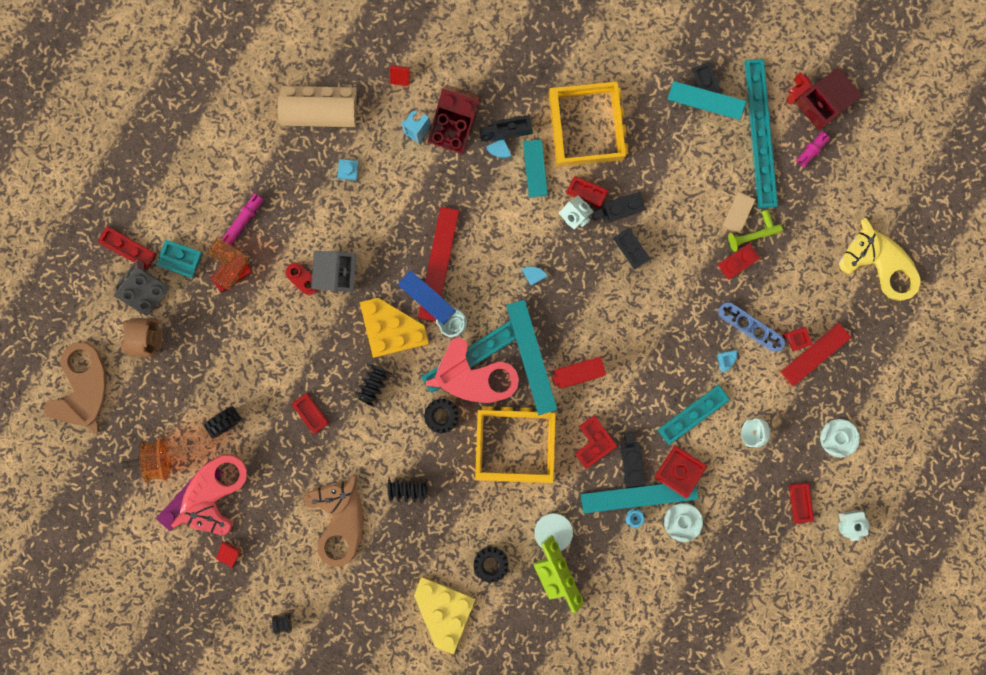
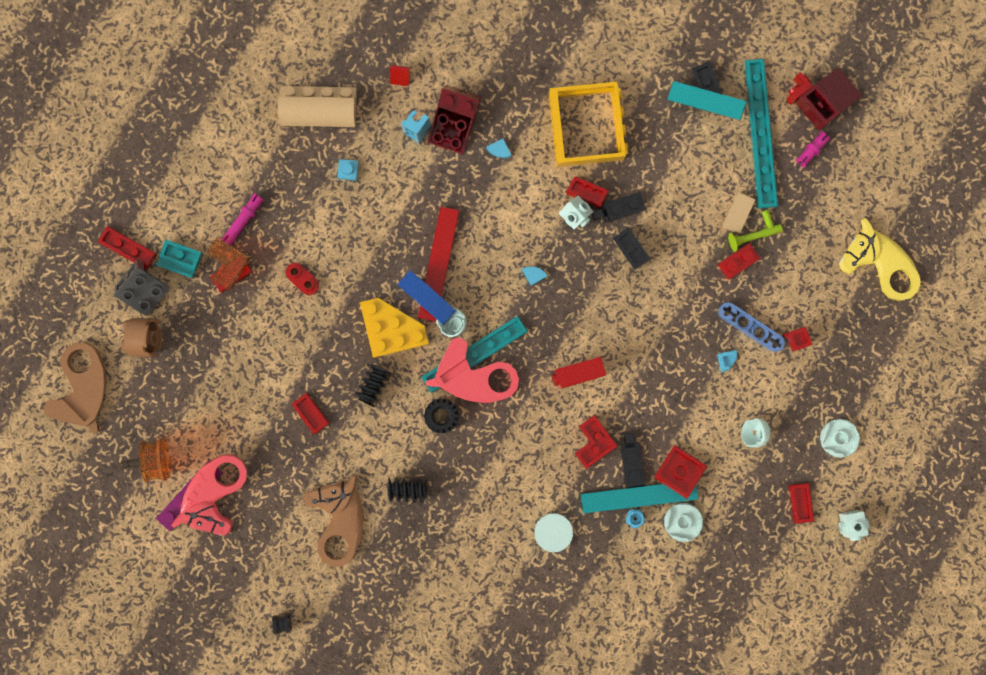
(222, 422): black tyre -> none
(228, 554): red slope -> none
(333, 271): dark grey slope -> none
(443, 612): light yellow plate -> none
(497, 575): black tyre -> none
(506, 129): black hinge -> none
(515, 477): yellow window -> none
(531, 357): teal tile -> none
(535, 168): teal tile -> none
(556, 575): lime bracket -> none
(693, 414): teal tile -> none
(815, 354): red tile -> none

